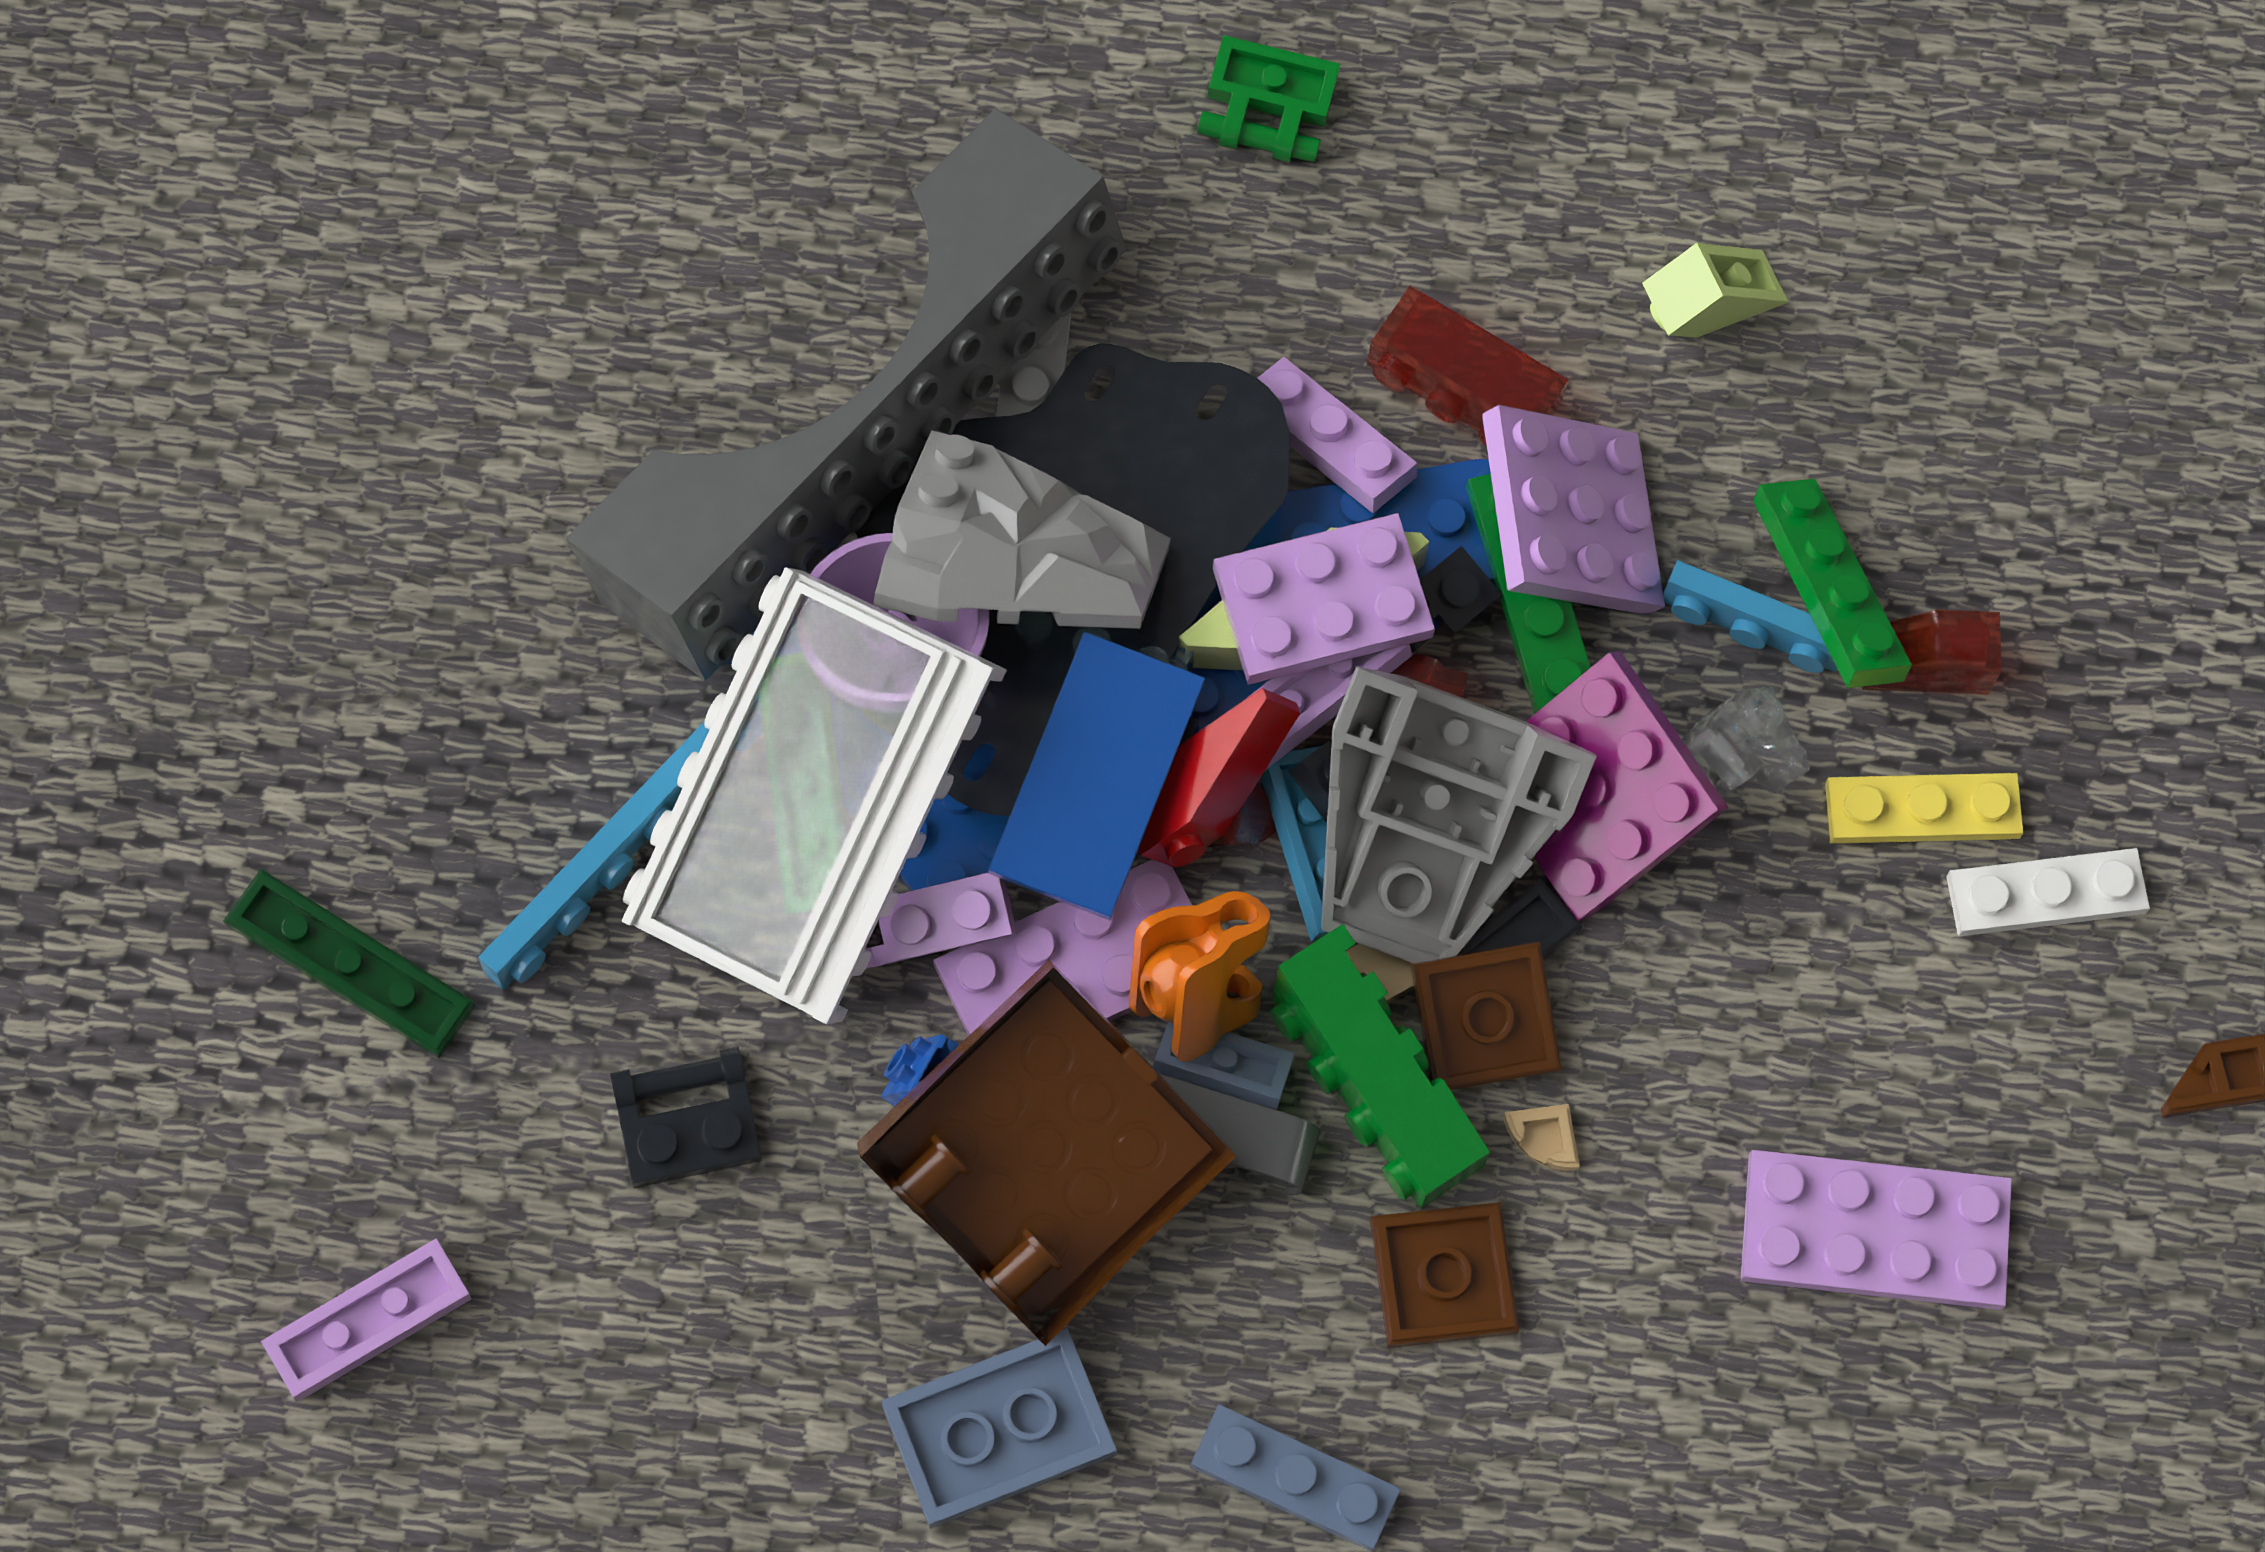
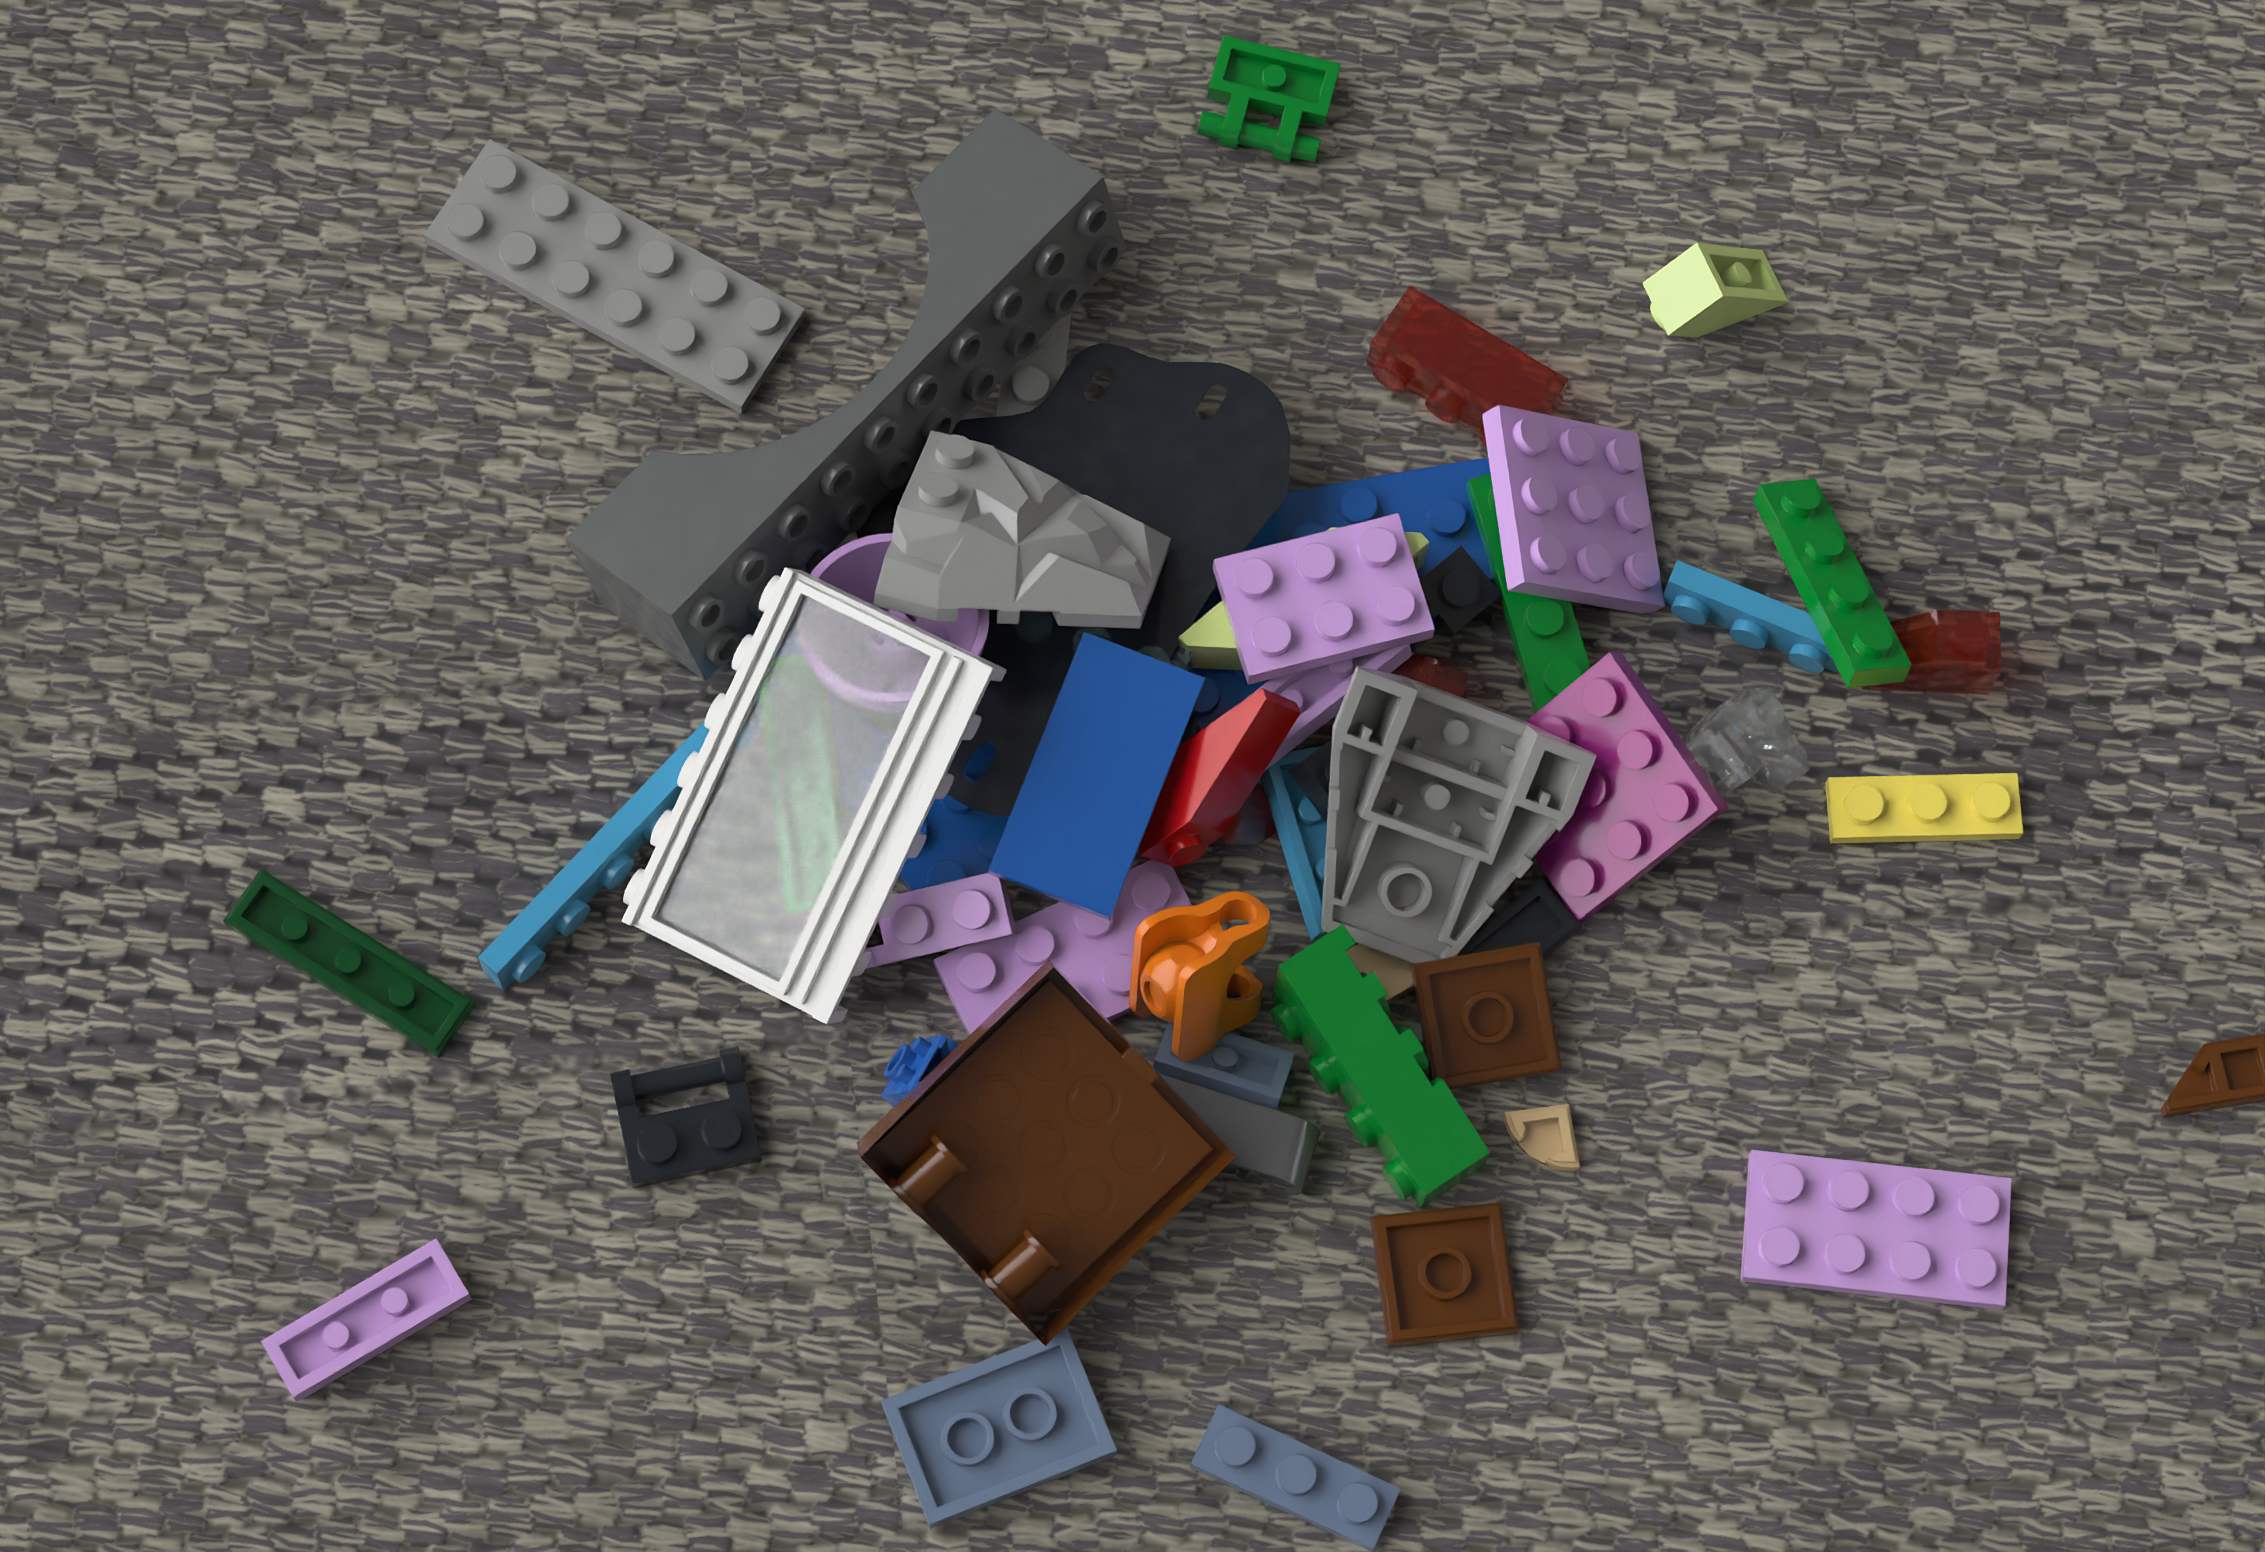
(615, 276): none -> light grey plate
(1338, 439): lavender plate -> none
(2047, 892): white plate -> none

